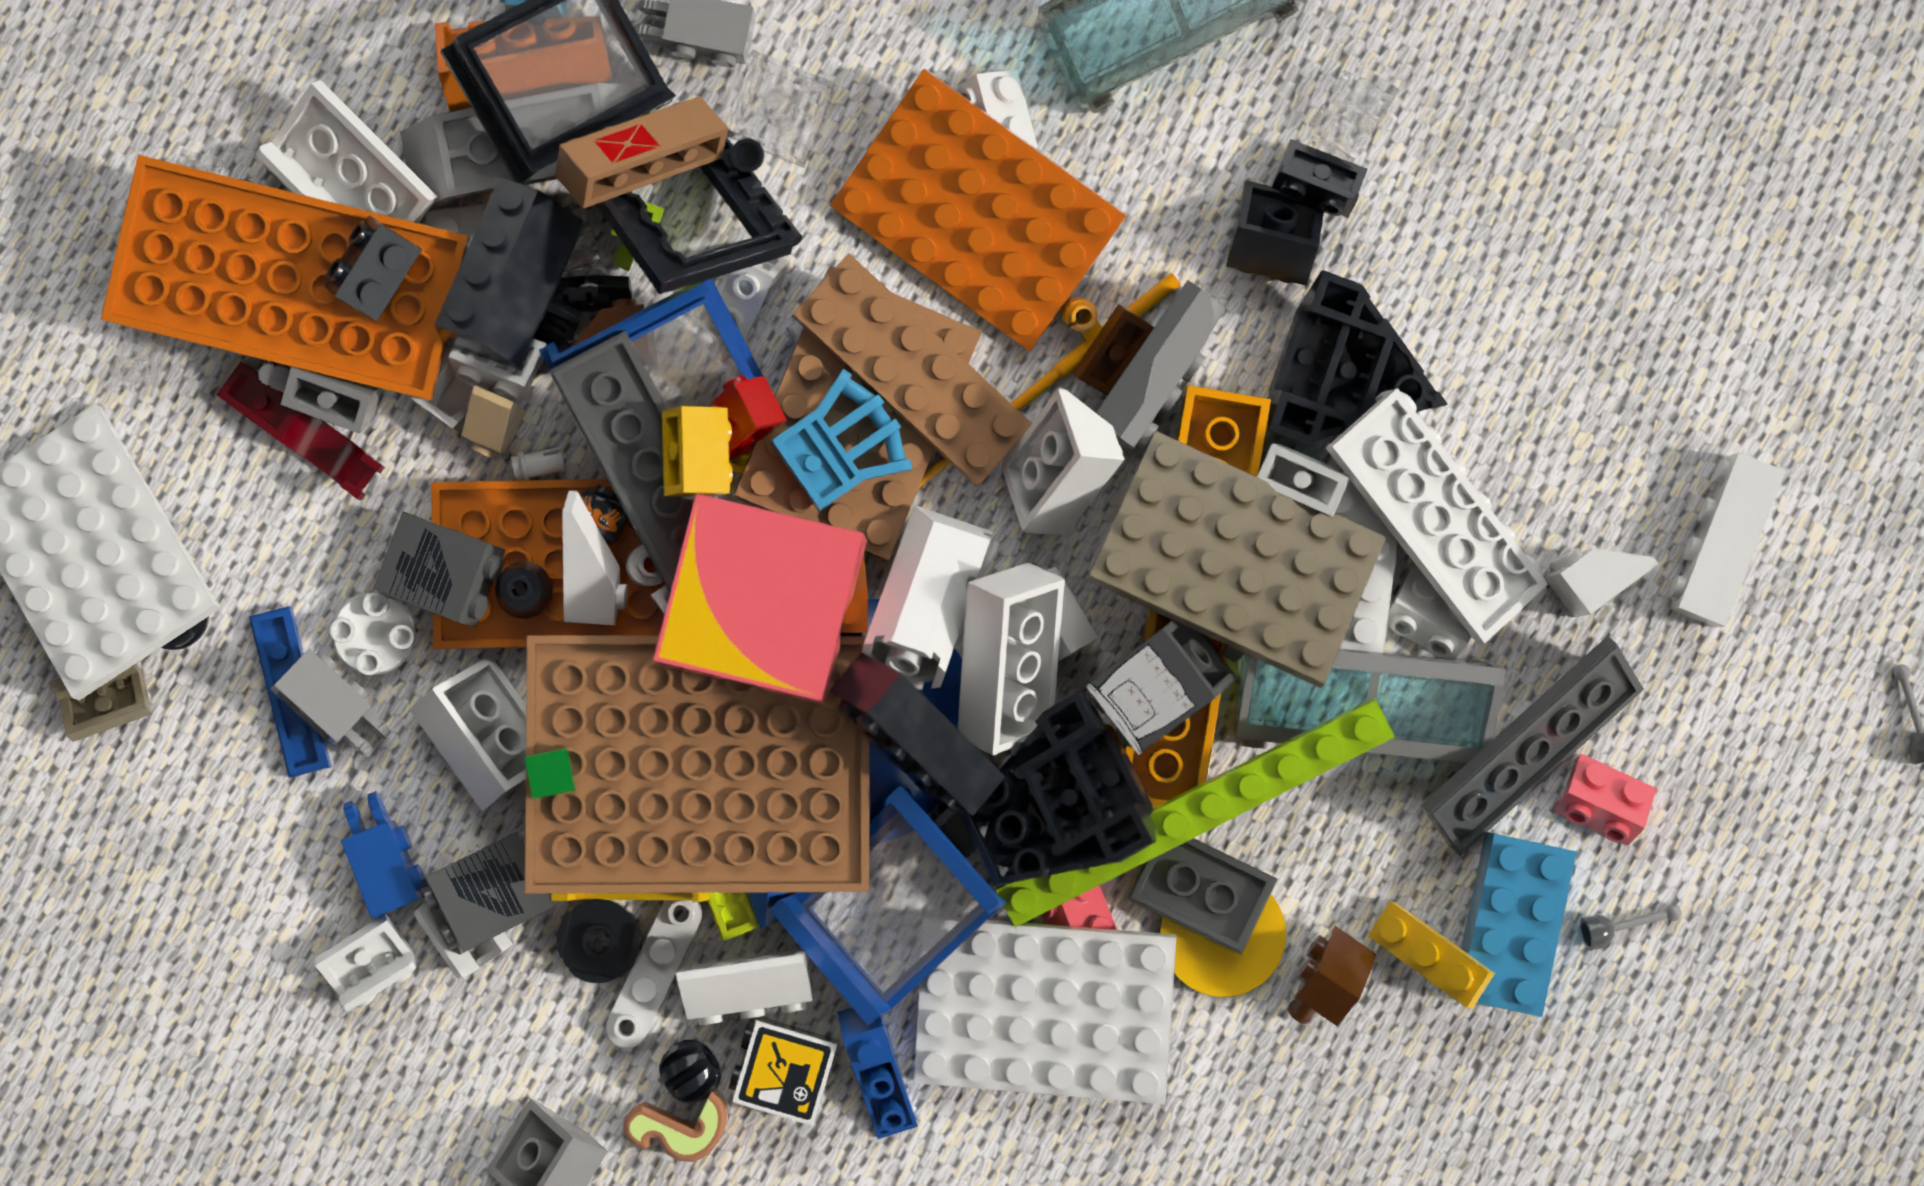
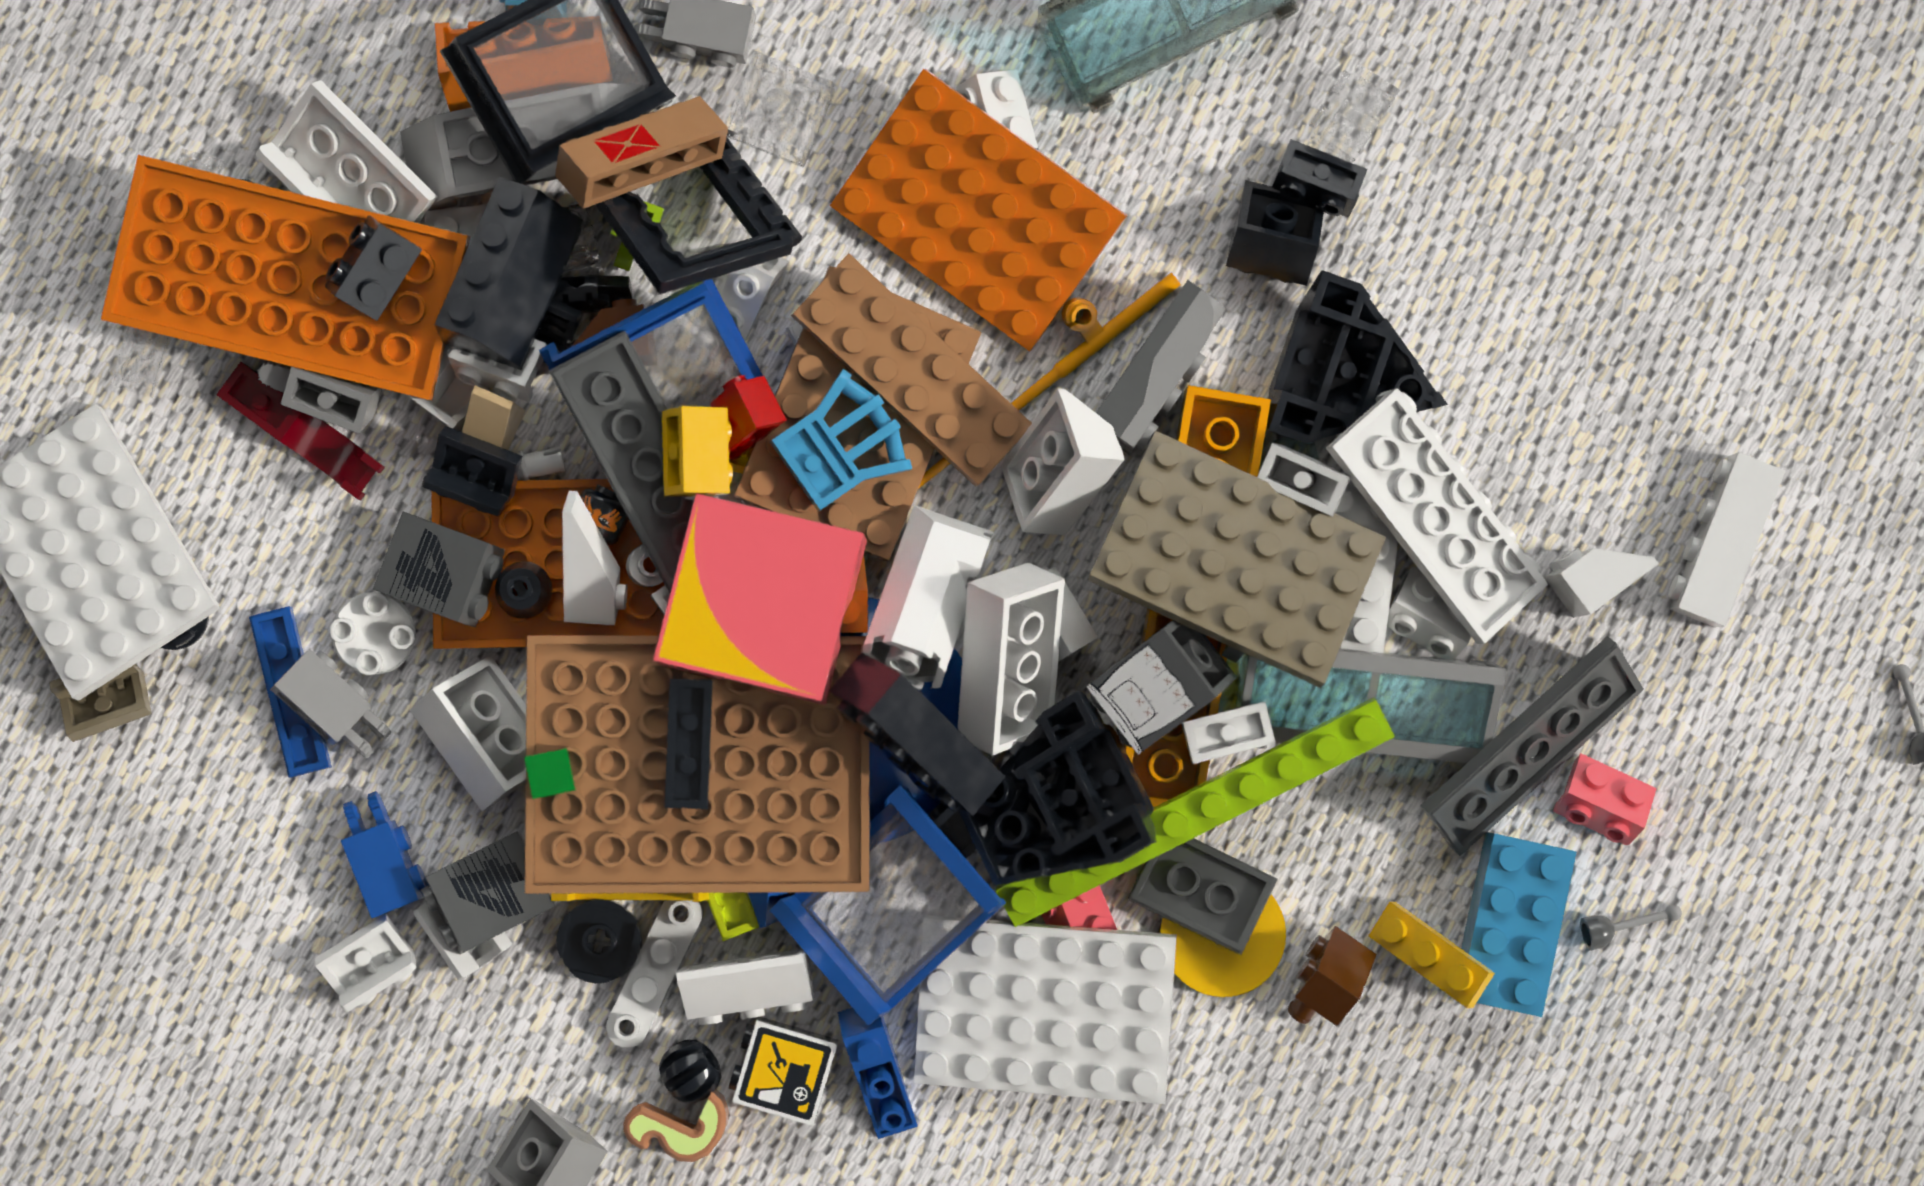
(473, 472): none -> black bracket
(688, 743): none -> black plate
(747, 155): black piece -> none
(1113, 350): reddish brown plate -> none
(1228, 732): none -> white plate

